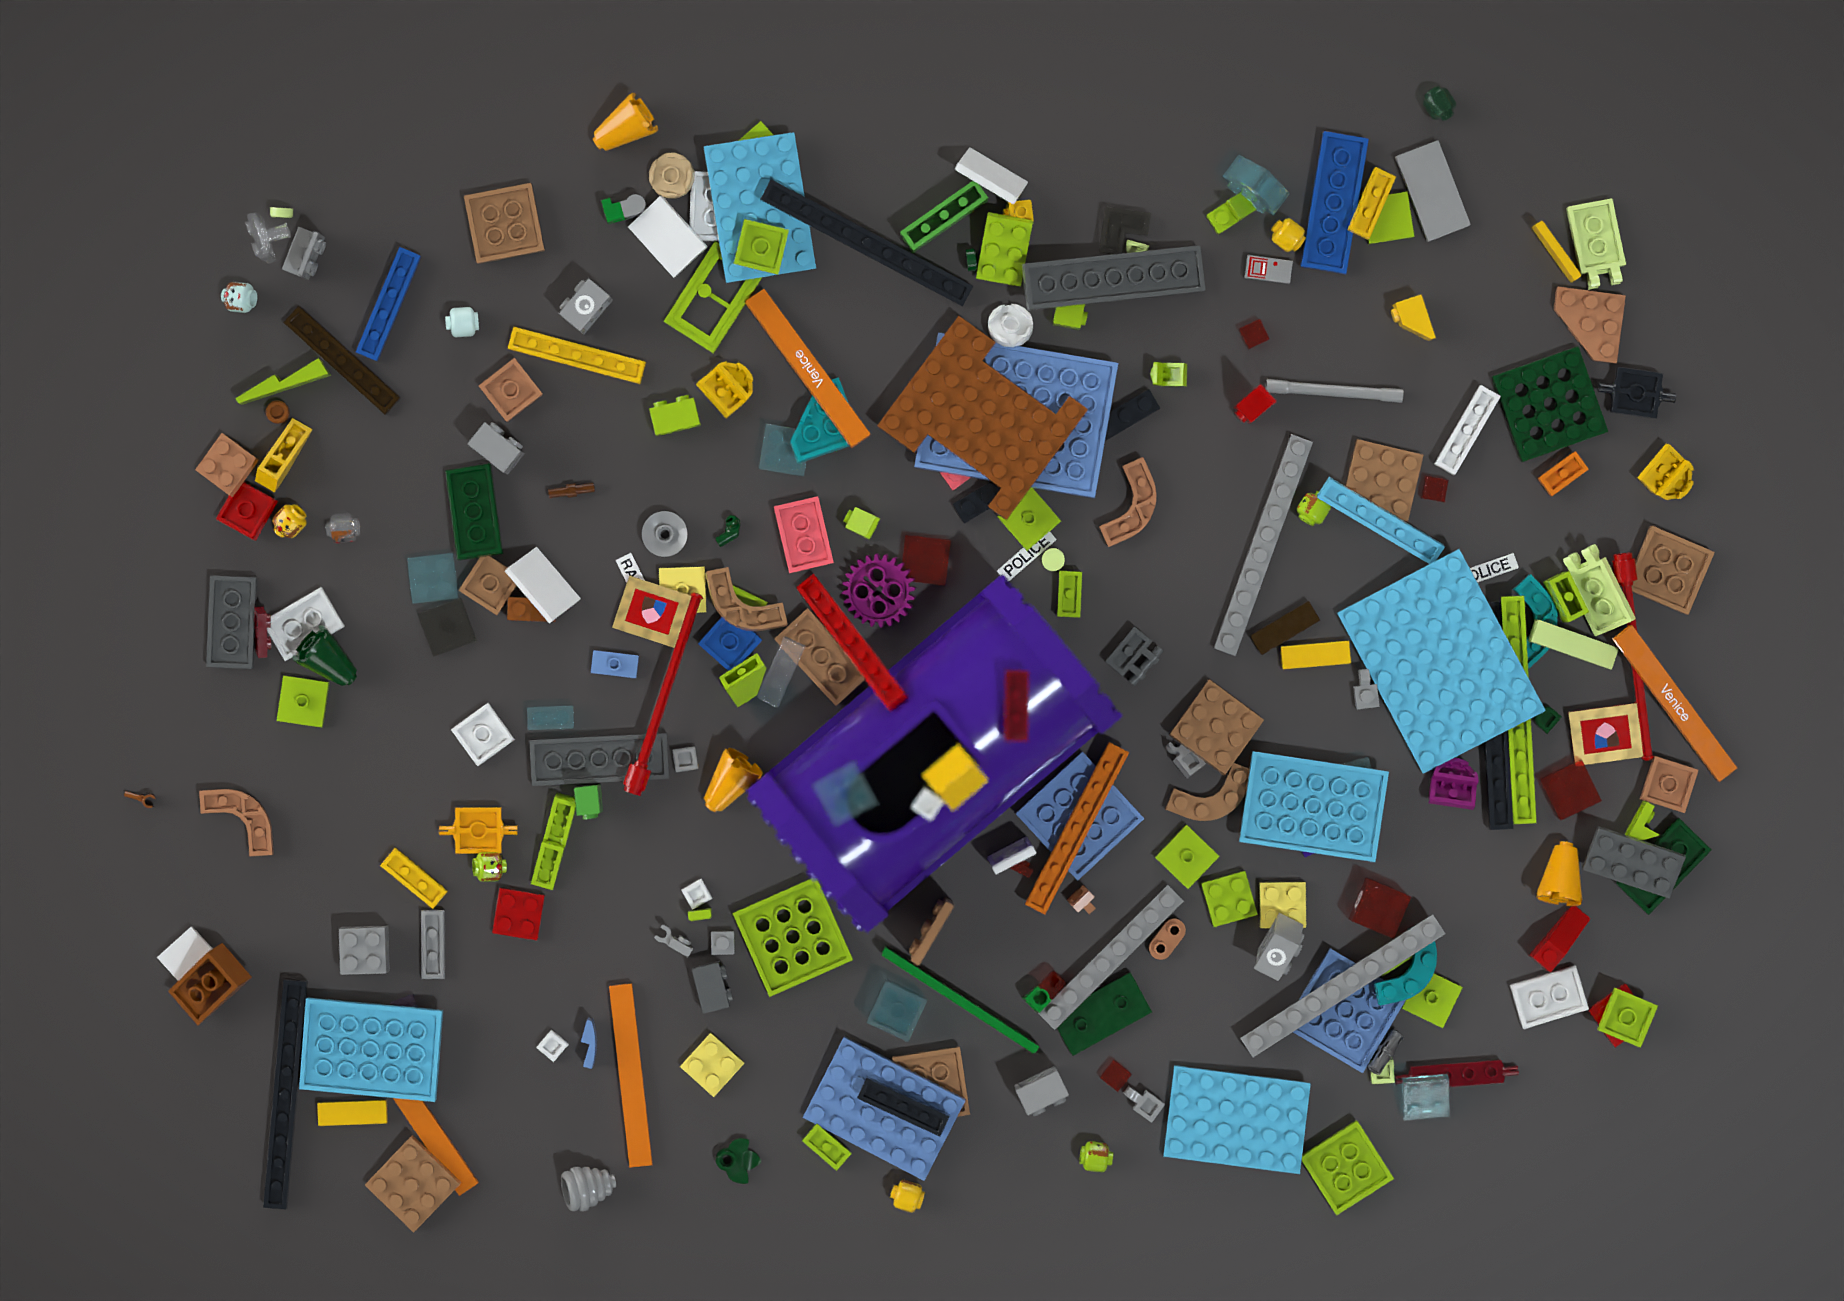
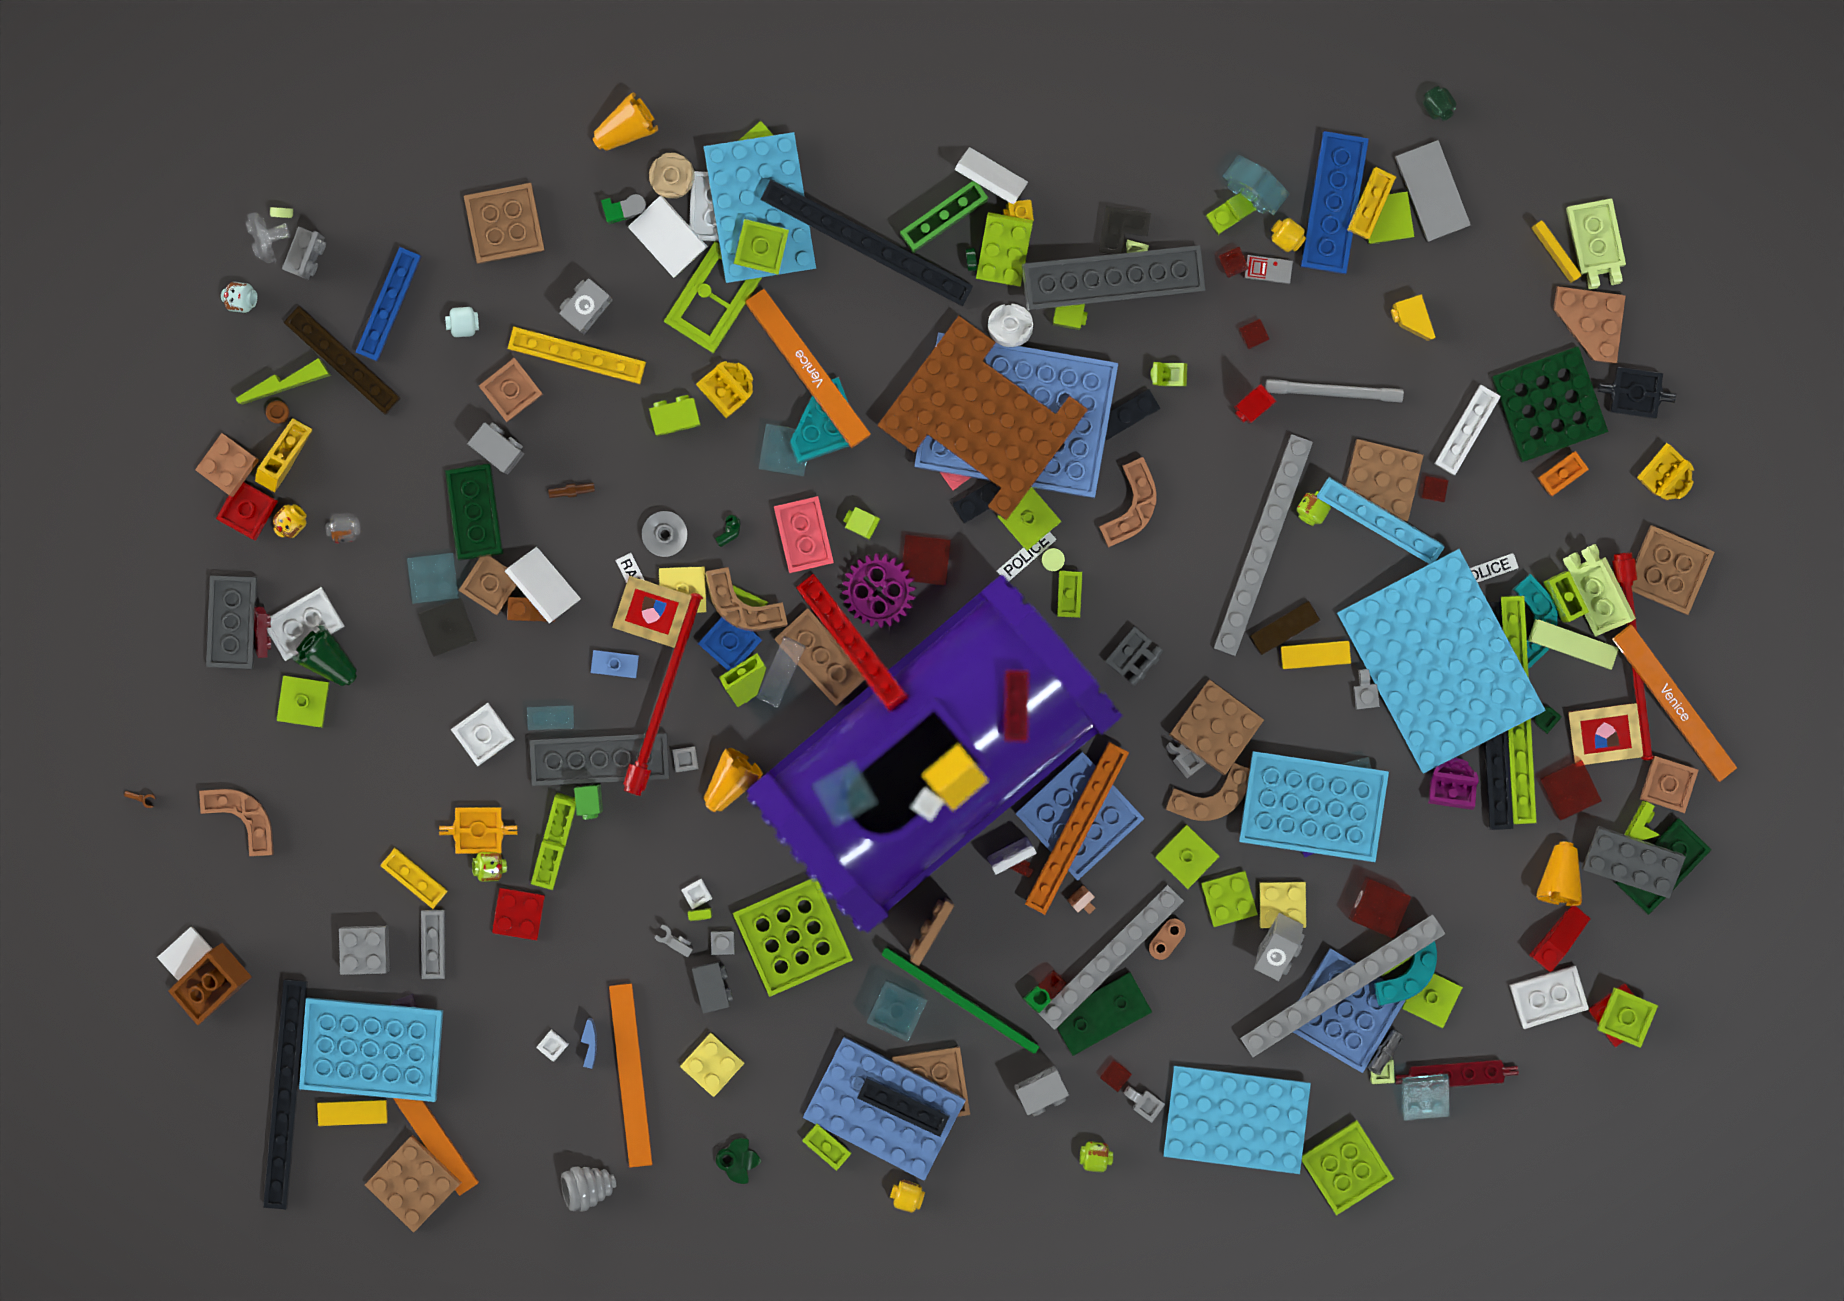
(1233, 262): none -> clear red plate

